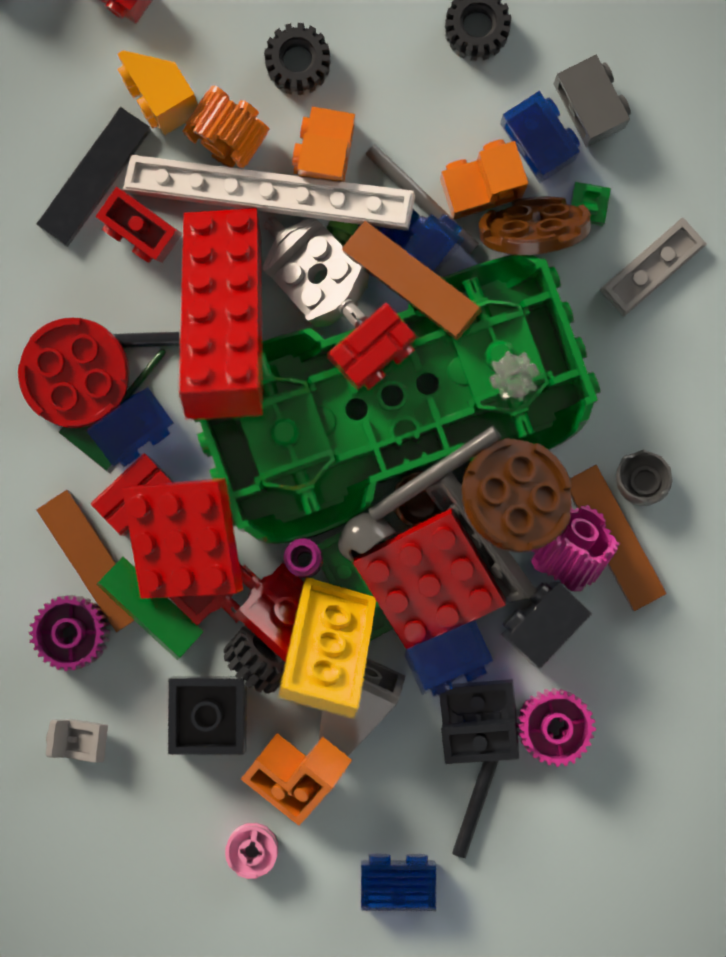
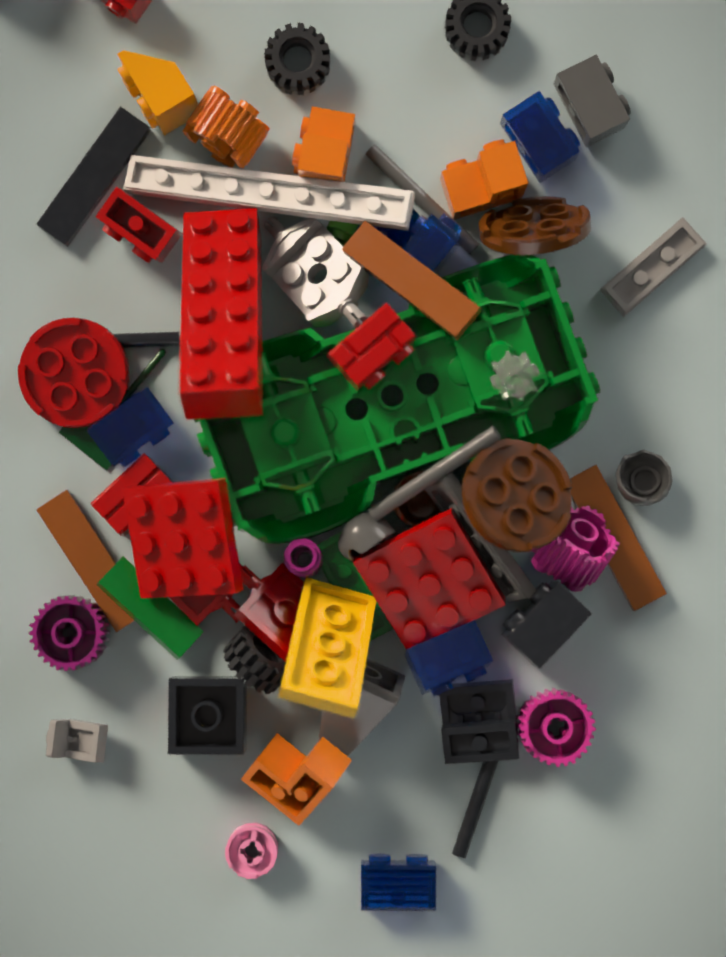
(594, 198): green tile -> none

